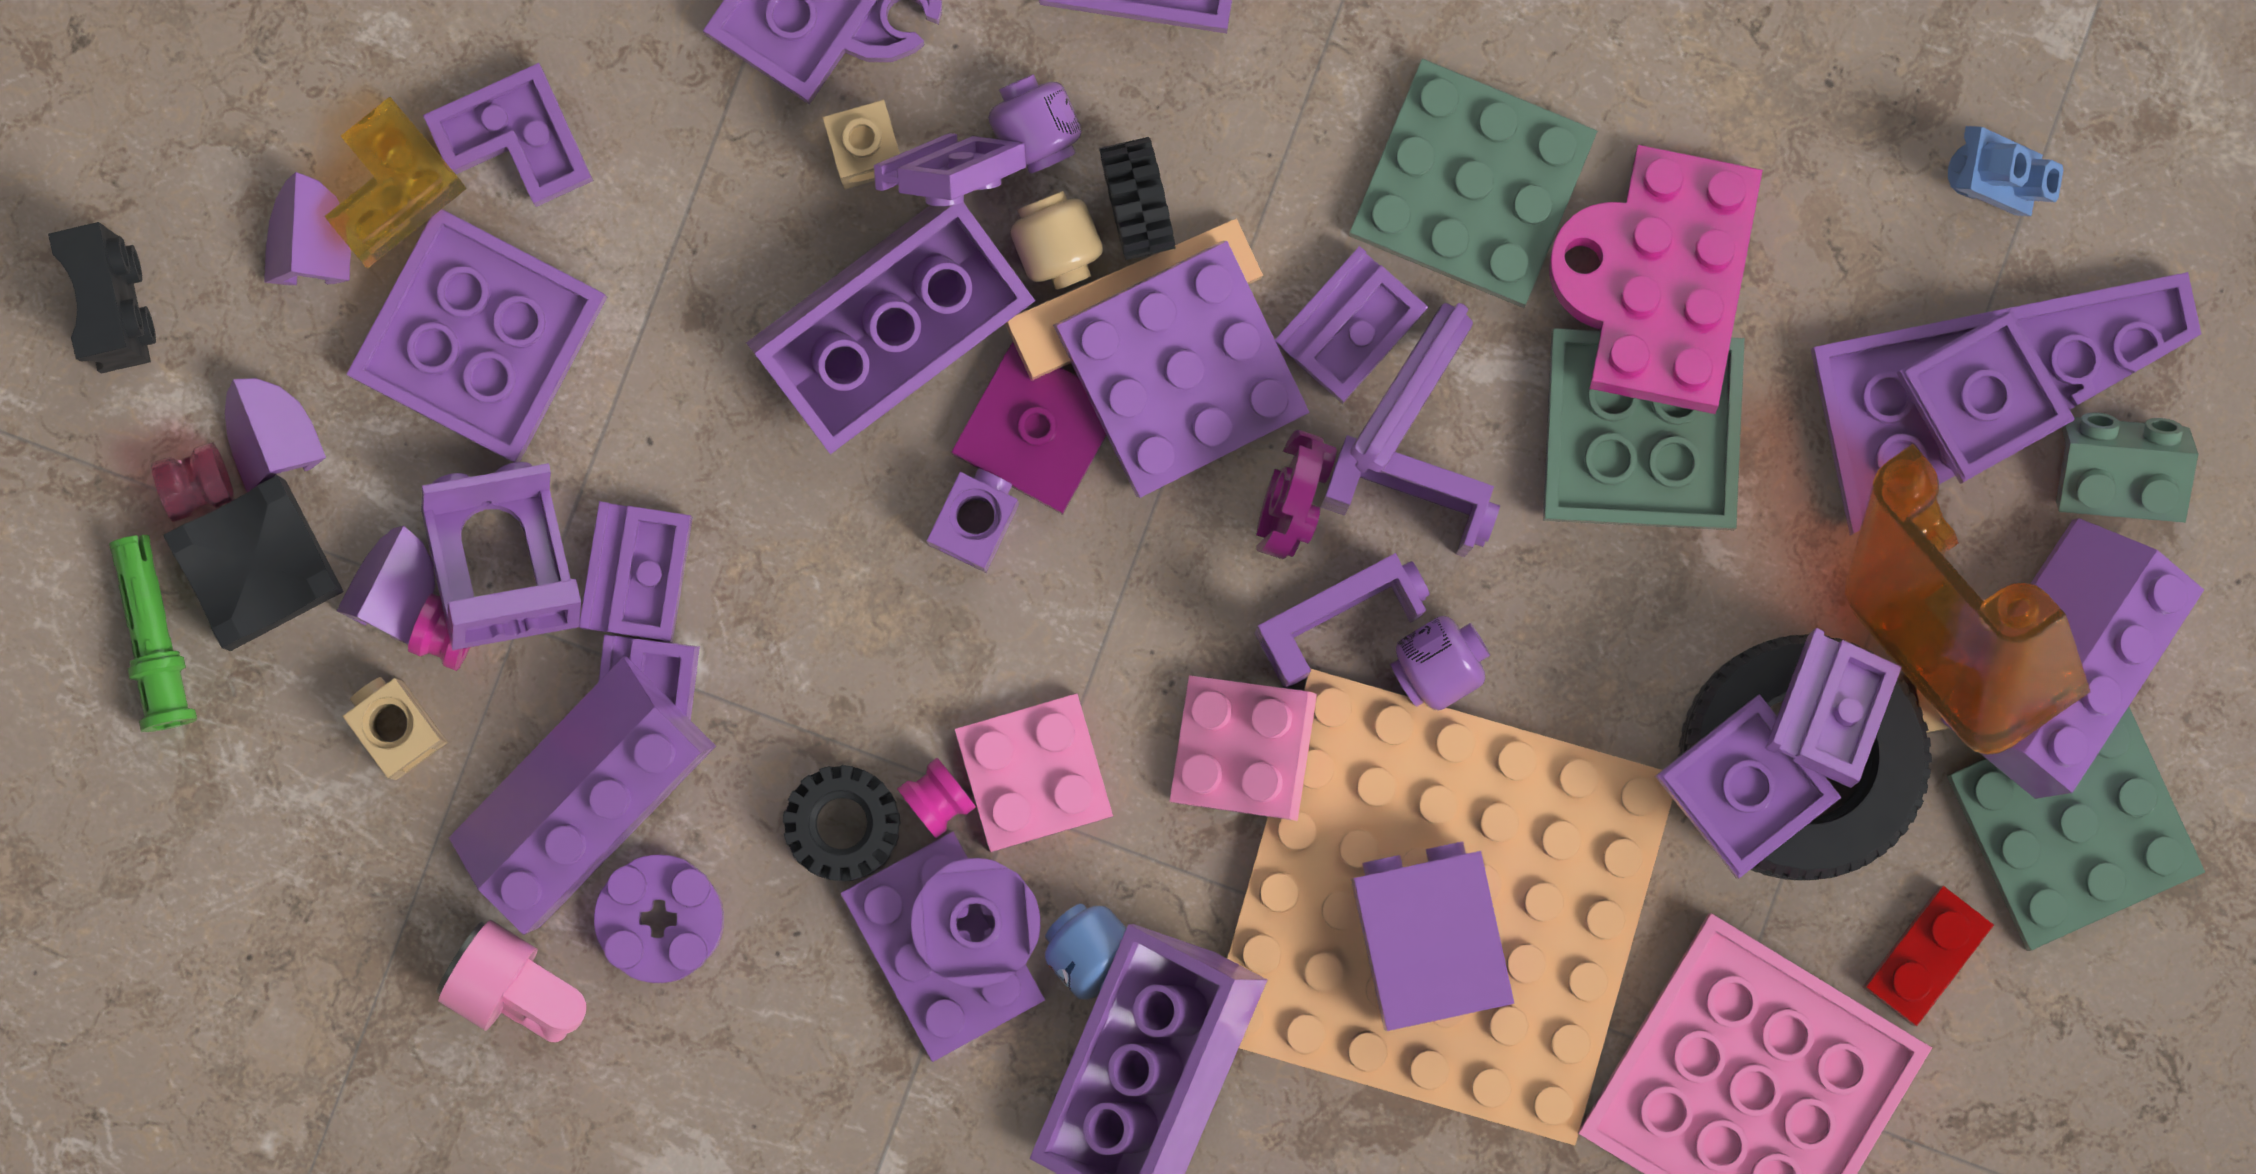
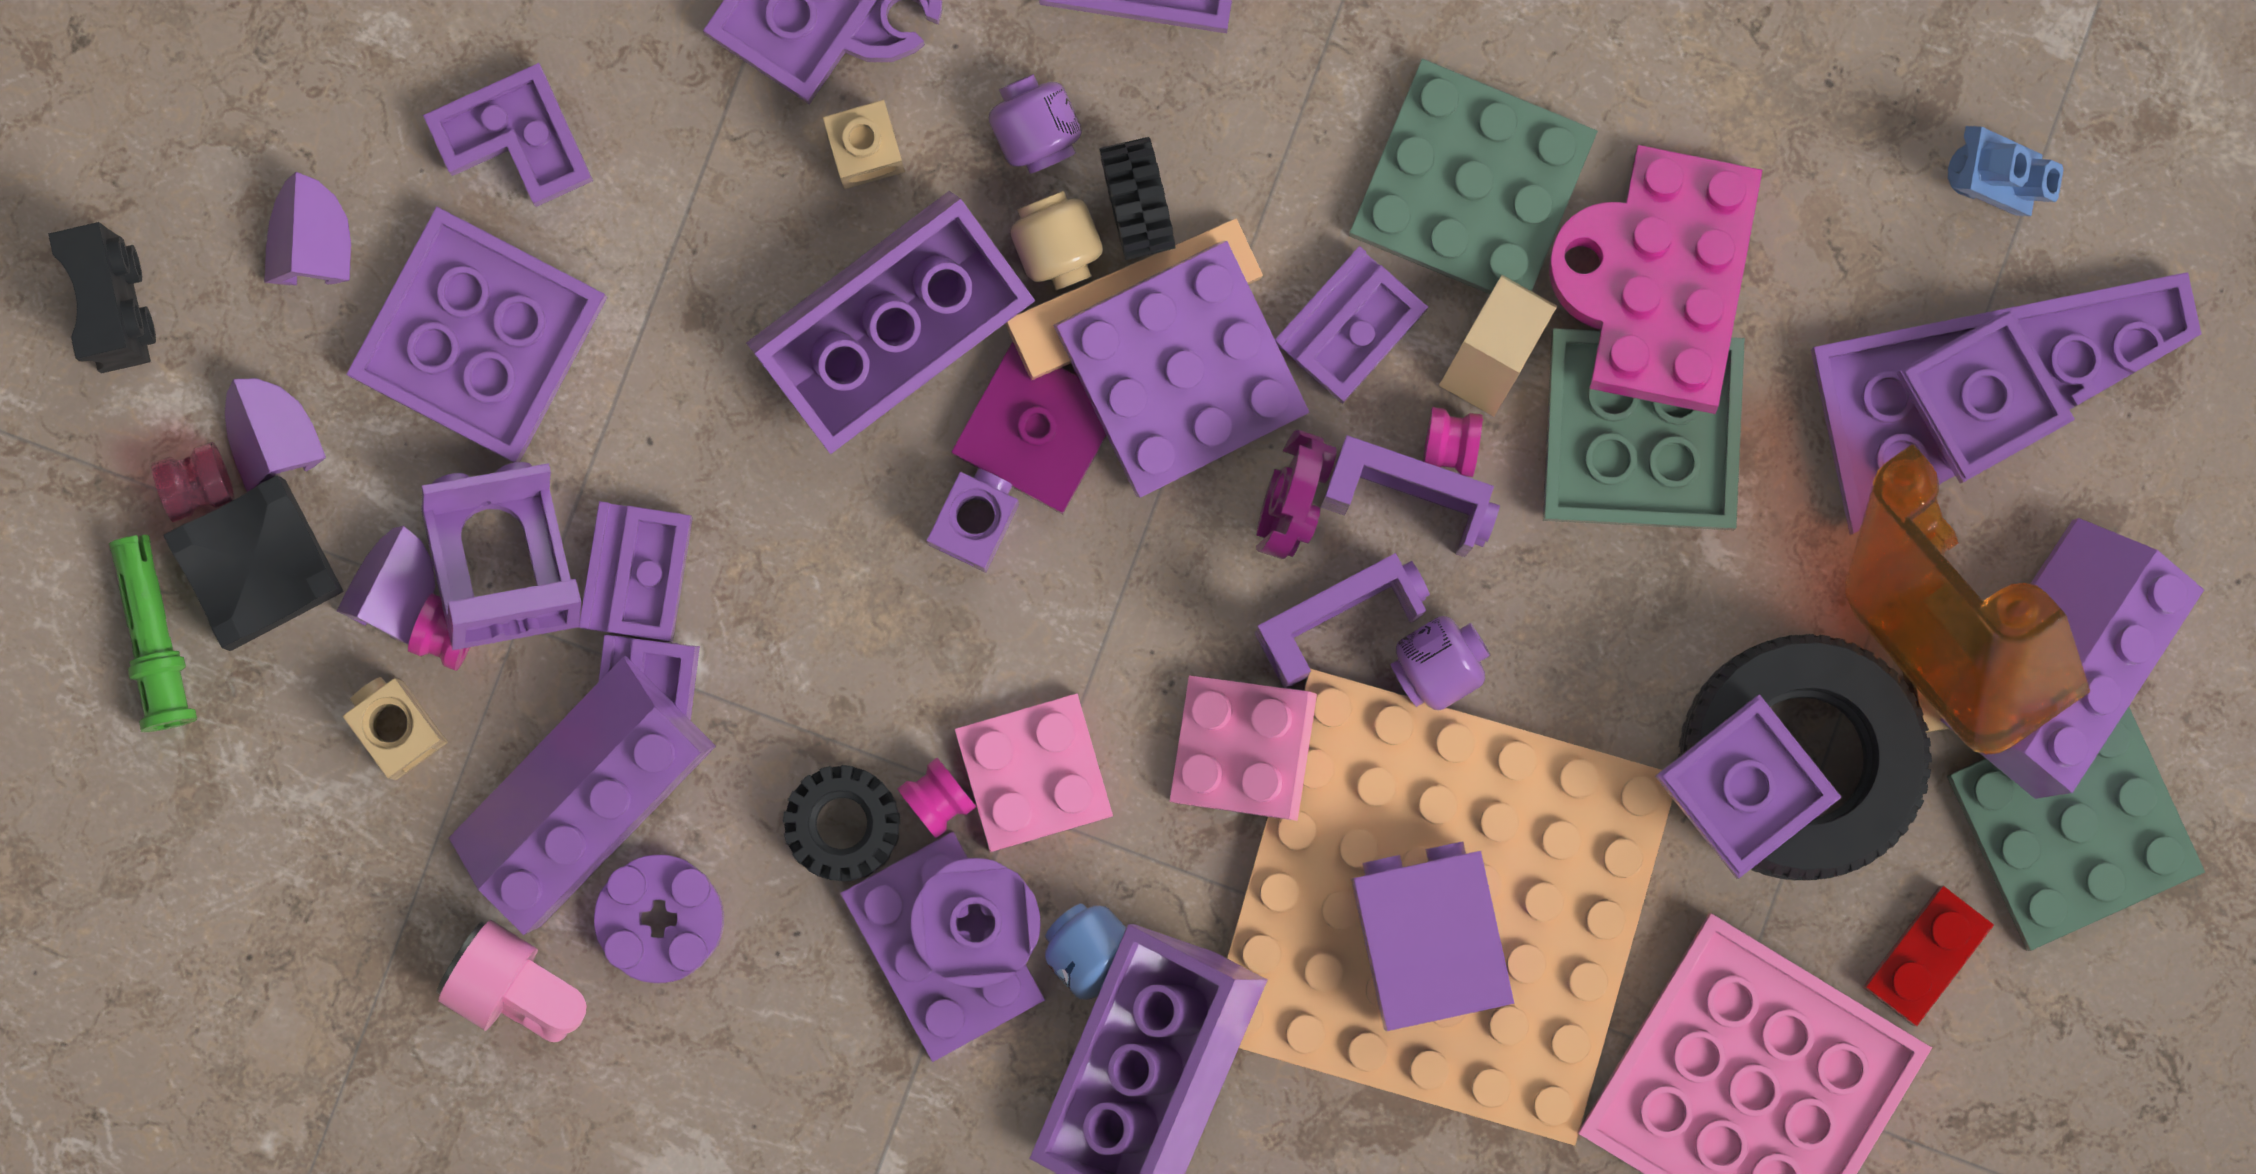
(406, 184): clear yellow plate -> none
(950, 169): medium lavender plate -> none
(1411, 388): medium lavender axle -> none
(1453, 441): none -> dark pink wheel
(1498, 345): none -> tan slope
(1833, 708): medium lavender plate -> none
(2127, 468): sand green bracket -> none

